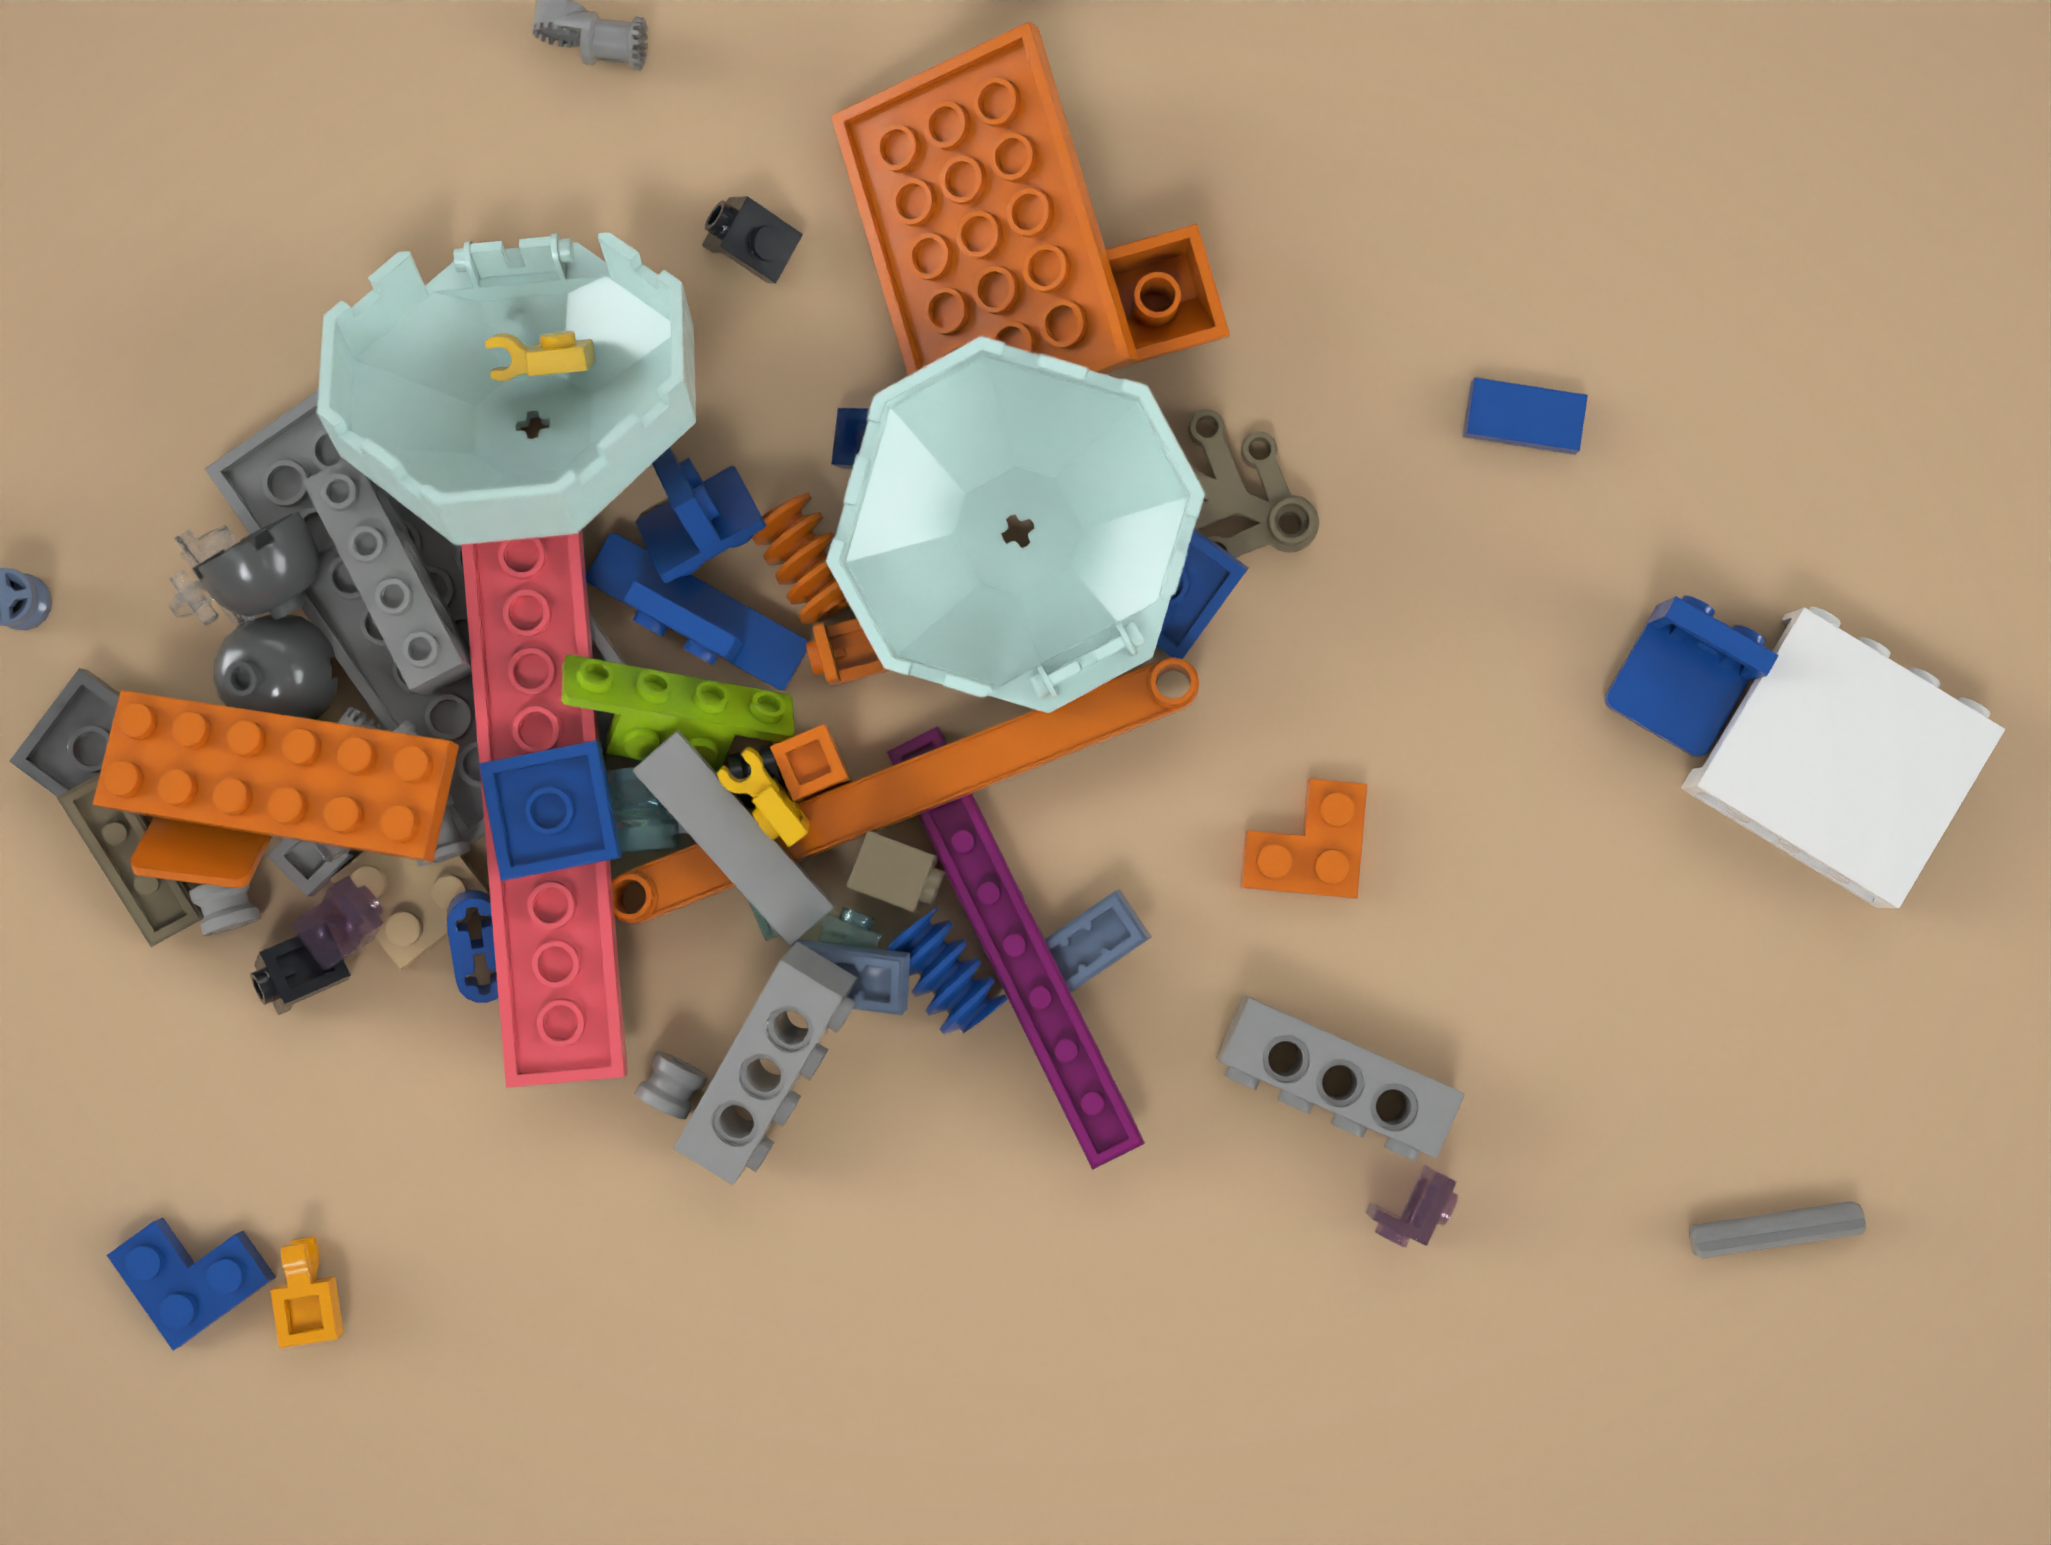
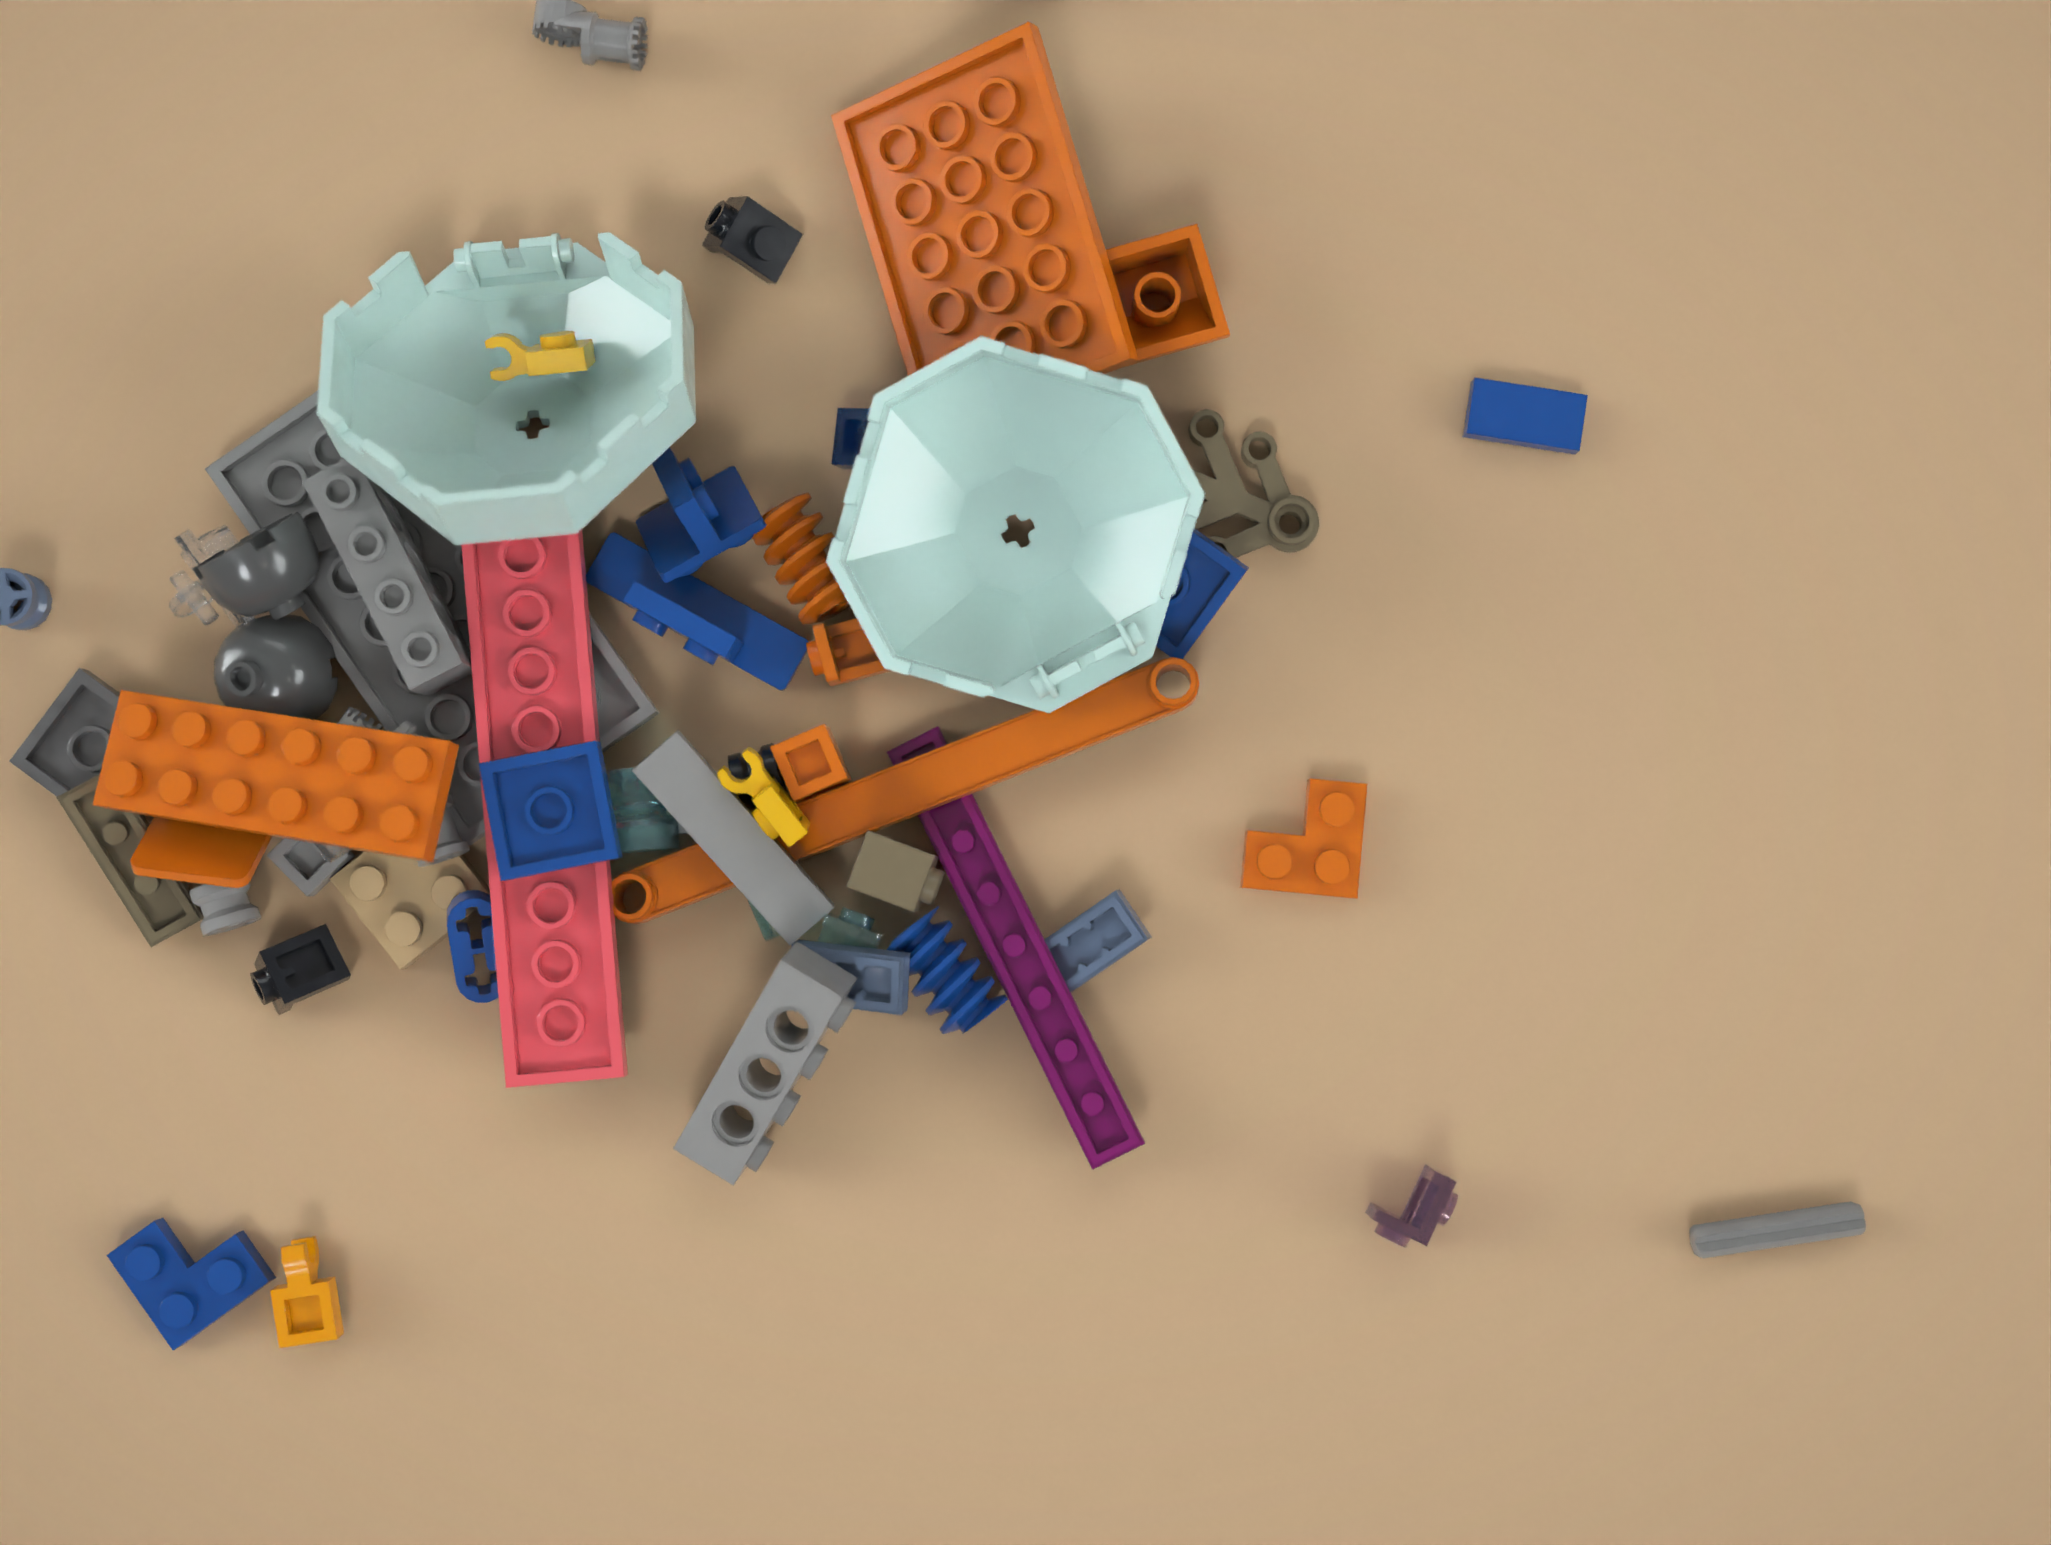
(340, 923): bracket -> none
(658, 703): lime bracket -> none
(671, 1085): light grey wheel -> none
(1427, 1104): light grey brick -> none
(1687, 674): blue bracket -> none
(1847, 759): white panel -> none

